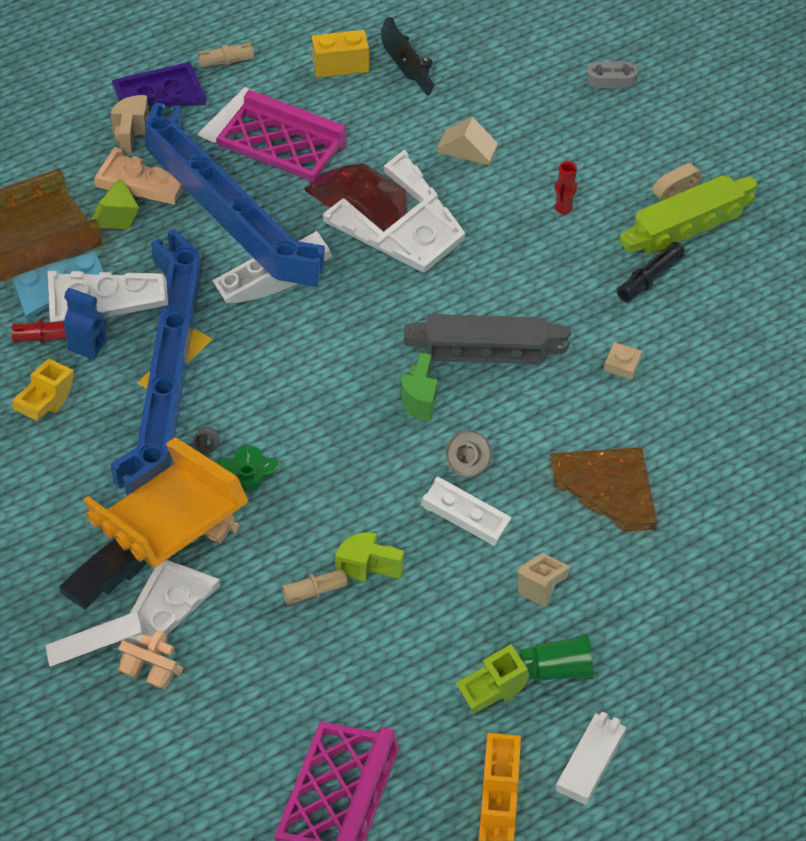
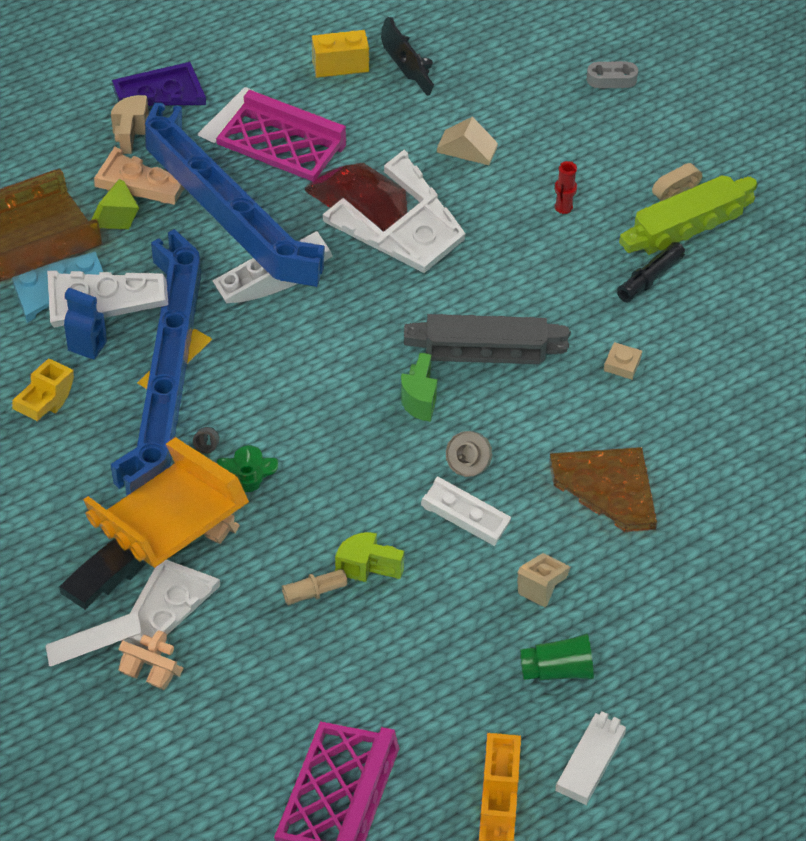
(38, 331): red axle -> none
(225, 55): tan pin -> none
(500, 678): lime brick -> none

